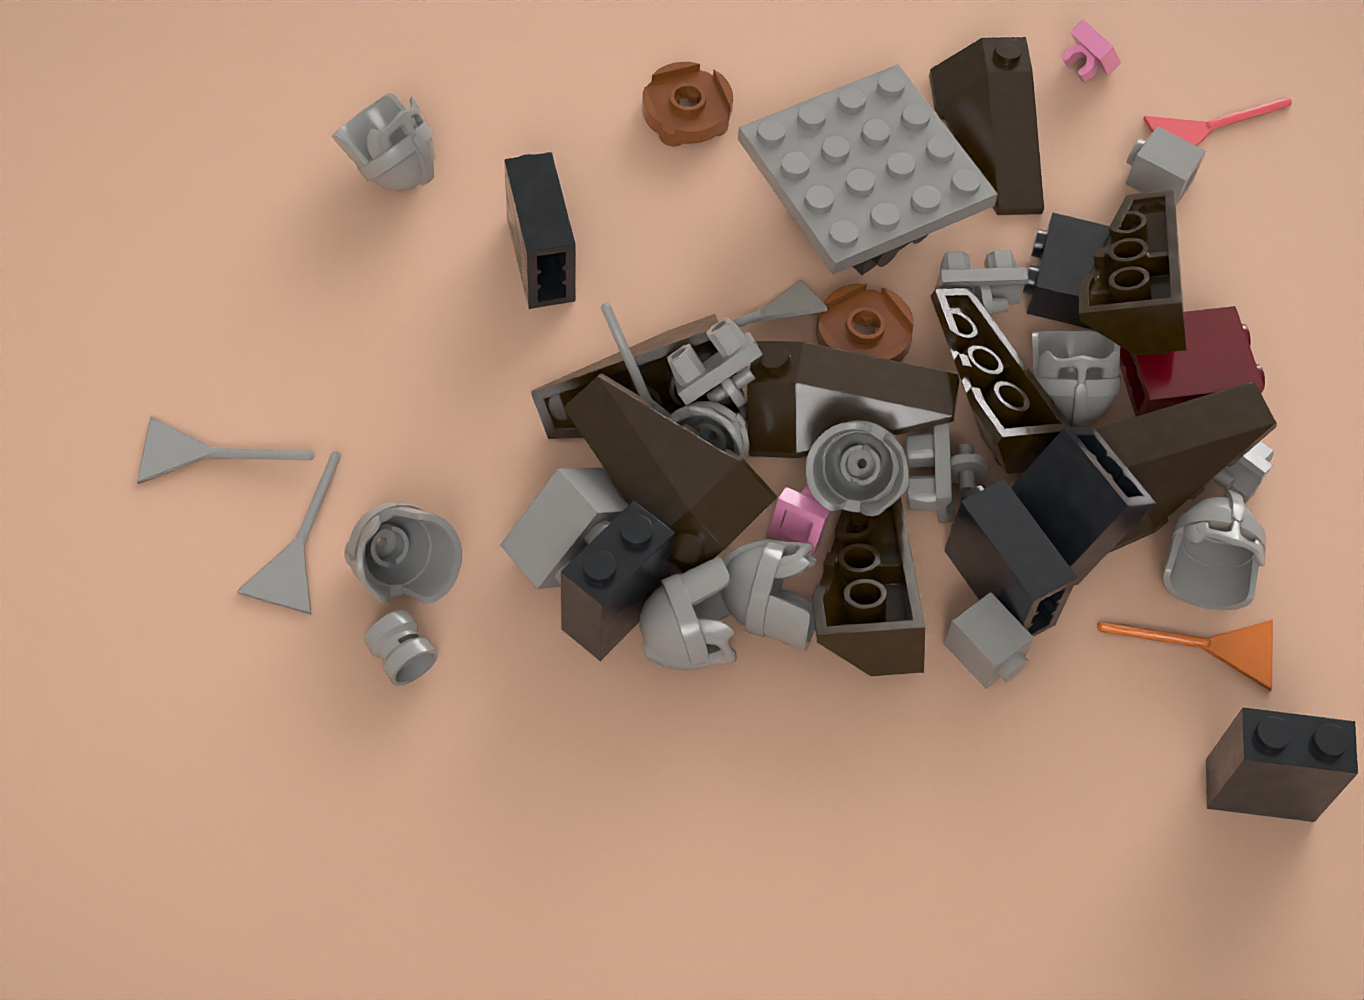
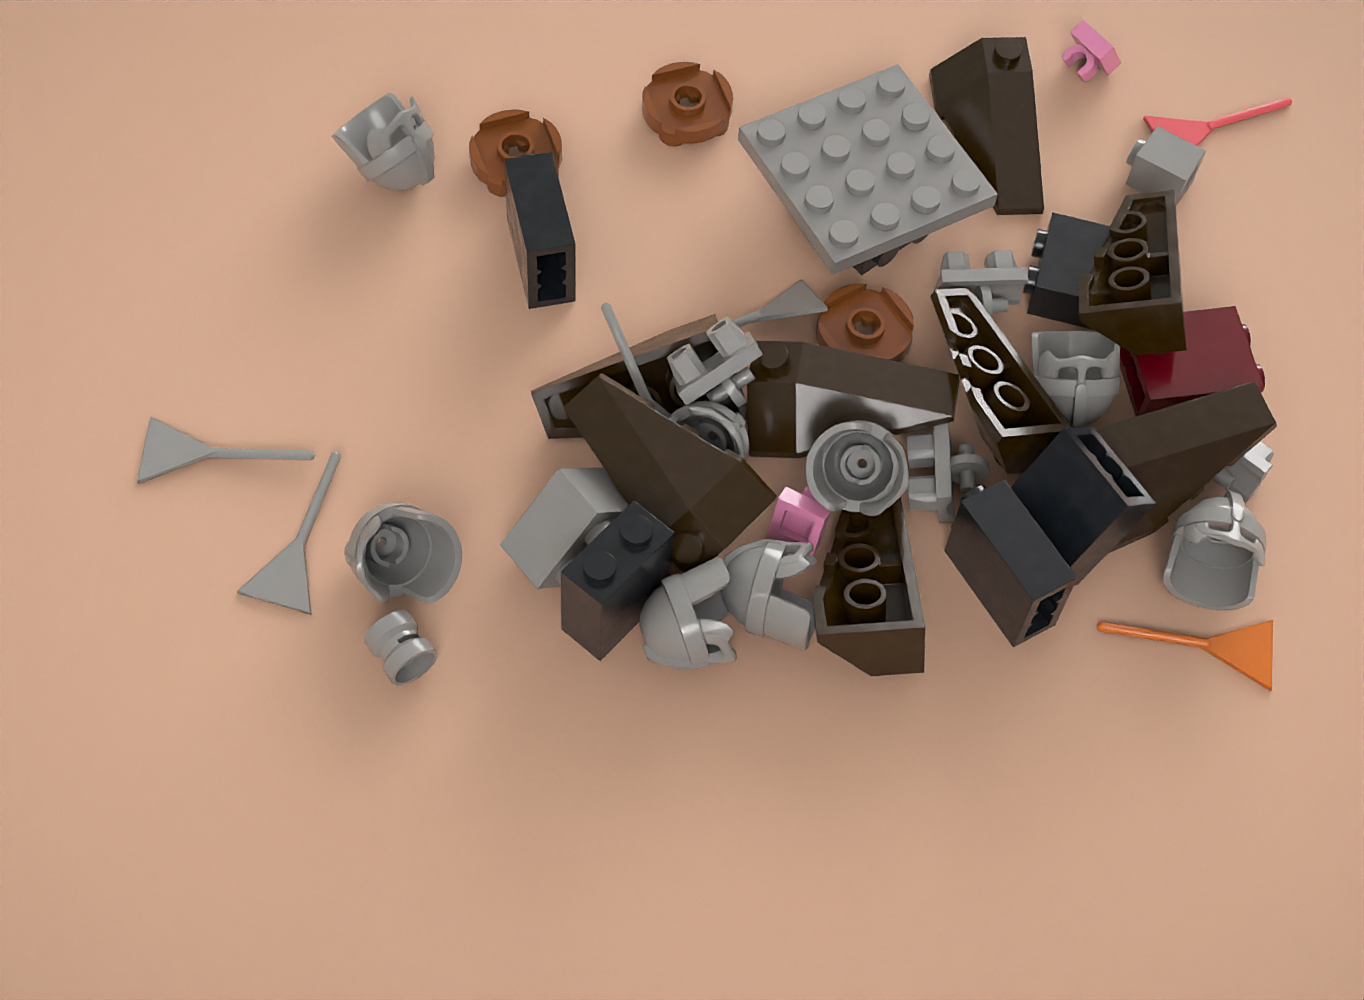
(505, 131): none -> dark orange plate
(989, 641): light grey brick -> none
(1281, 764): black brick -> none

